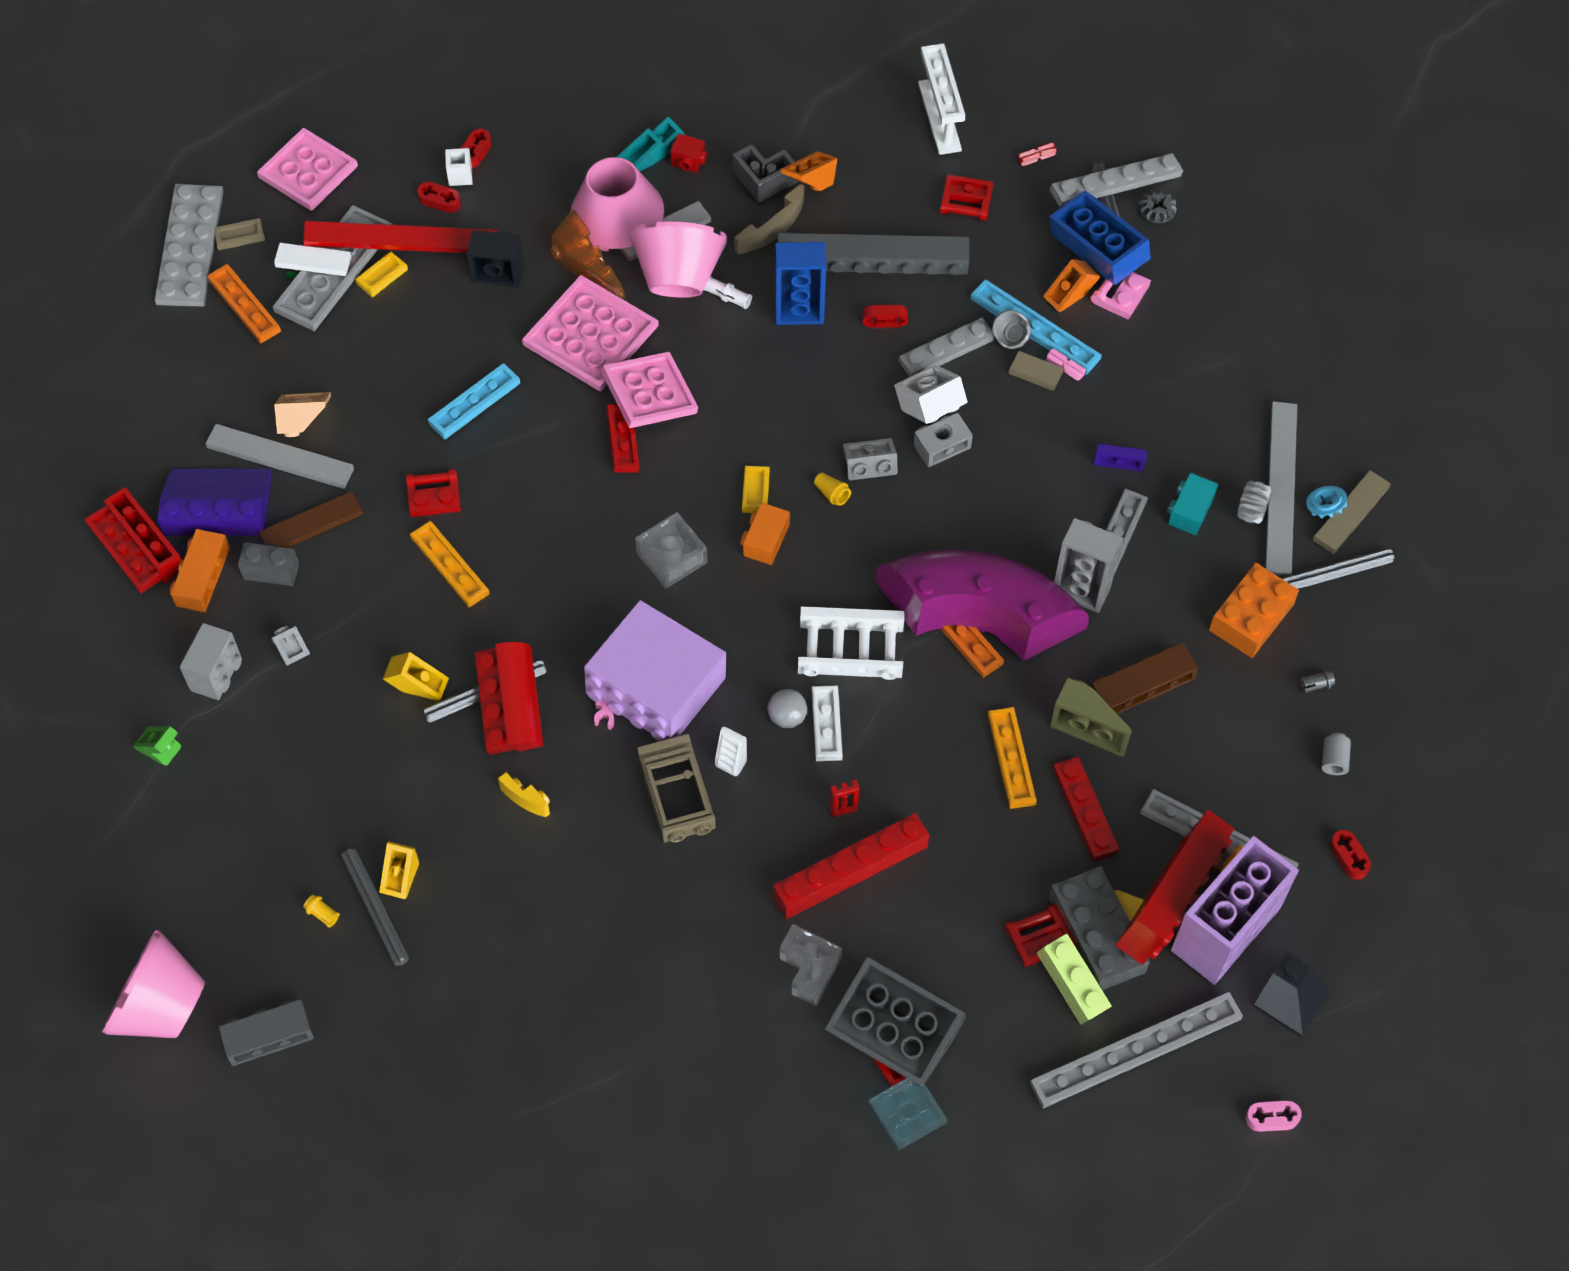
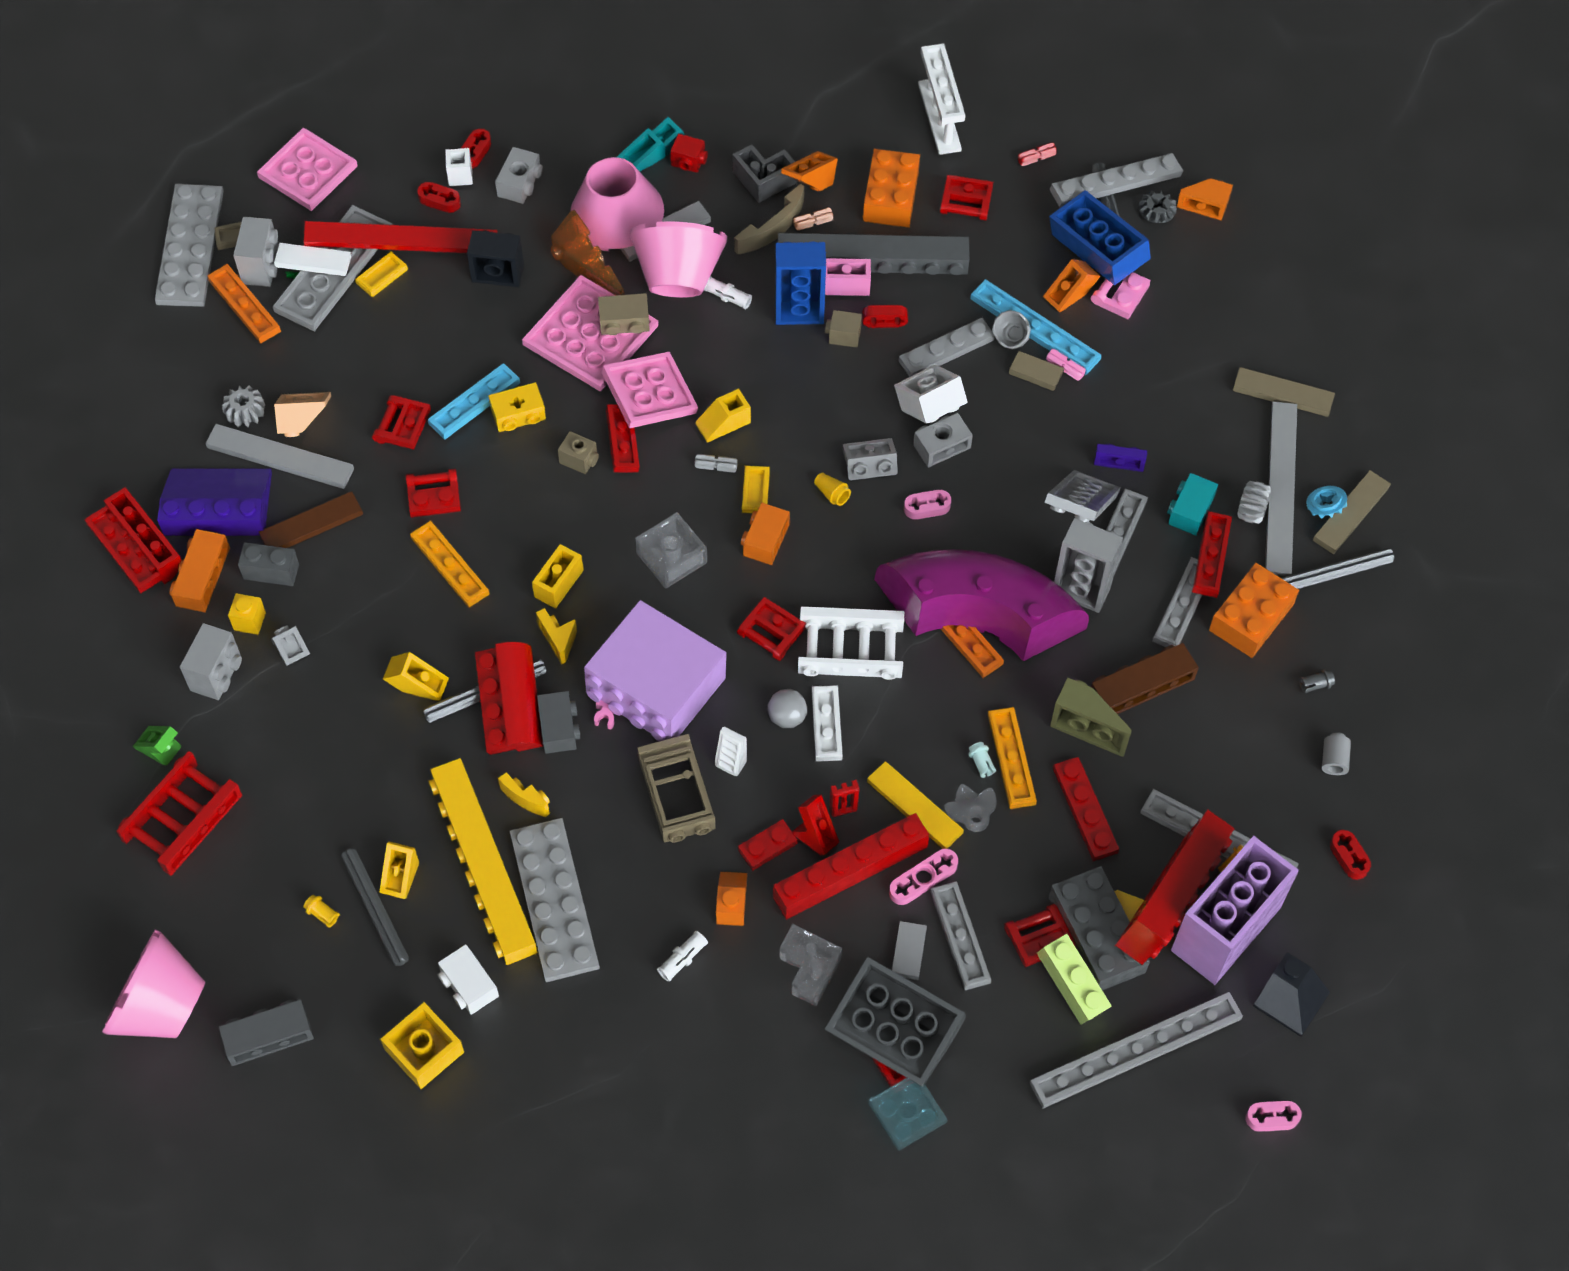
(190, 835): none -> red fence
(243, 406): none -> light grey gear
(247, 614): none -> yellow brick
(256, 251): none -> light grey brick
(409, 423): none -> red plate
(422, 1045): none -> yellow brick
(467, 979): none -> white brick
(483, 861): none -> yellow brick
(517, 407): none -> yellow brick
(518, 175): none -> light grey brick
(554, 900): none -> light grey plate
(557, 576): none -> yellow brick
(557, 722): none -> dark grey brick
(558, 637): none -> yellow slope
(578, 453): none -> dark tan brick
(623, 314): none -> dark tan brick
(682, 956): none -> white pin
(722, 463): none -> light grey piece
(724, 416): none -> yellow slope
(731, 898): none -> orange slope
(767, 845): none -> red plate
(776, 622): none -> red plate
(817, 826): none -> red slope
(818, 217): none -> nougat piece
(844, 328): none -> dark tan brick
(848, 277): none -> bright pink brick
(891, 188): none -> orange brick
(909, 950): none -> light grey tile
(910, 801): none -> yellow tile
(926, 865): none -> bright pink beam
(927, 504): none -> bright pink beam
(960, 935): none -> light grey tile
(971, 805): none -> clear plate
(982, 759): none -> light aqua pin
(1082, 496): none -> light grey plate
(1179, 610): none -> light grey tile
(1206, 198): none -> orange slope
(1212, 554): none -> red tile
(1283, 390): none -> dark tan tile

